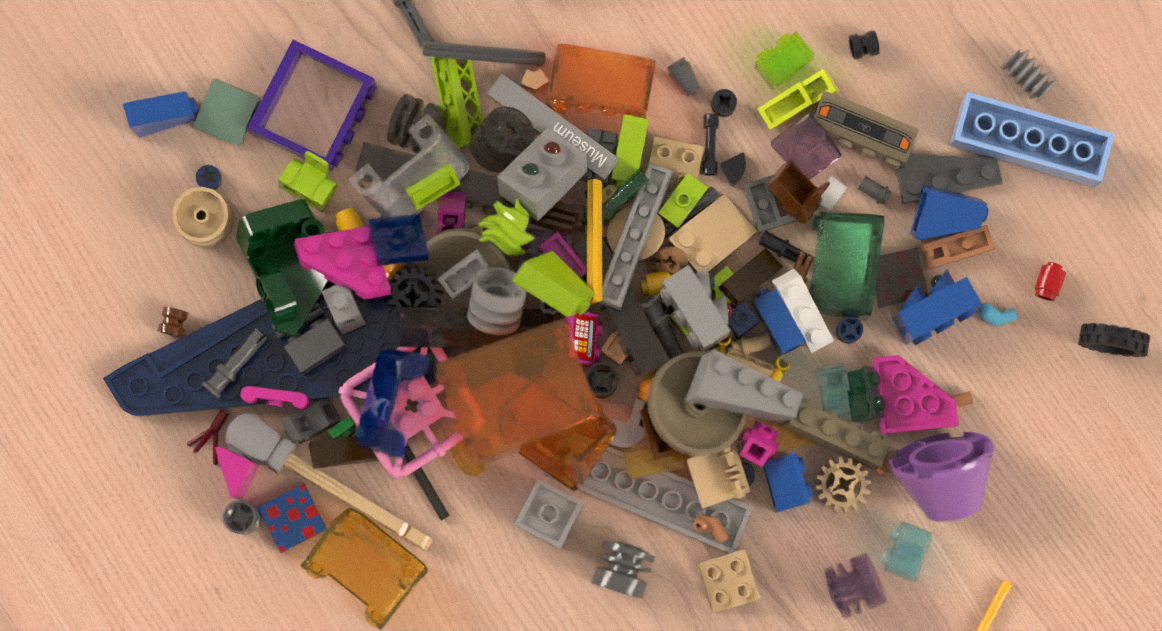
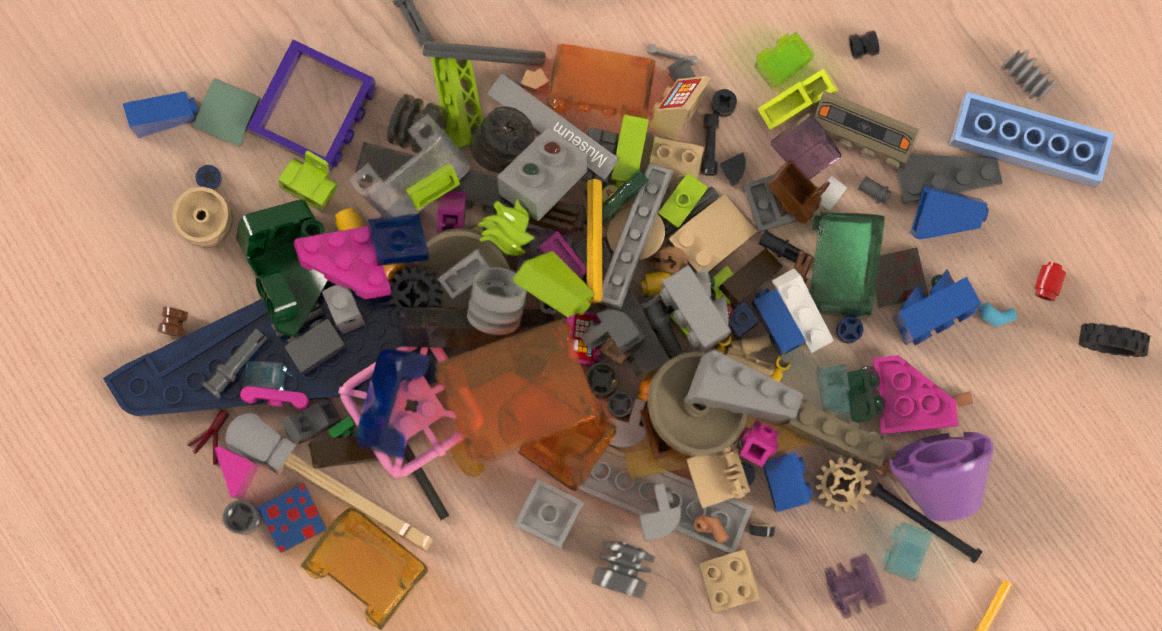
(265, 375): none -> clear light blue slope
(614, 324): none -> dark grey brick
(620, 405): none -> dark grey wheel
(652, 49): none -> light grey hinge
(663, 522): none -> light grey brick
(678, 105): none -> tan slope
(762, 530): none -> black tile
(930, 525): none -> black bar
(958, 247): nougat plate -> none

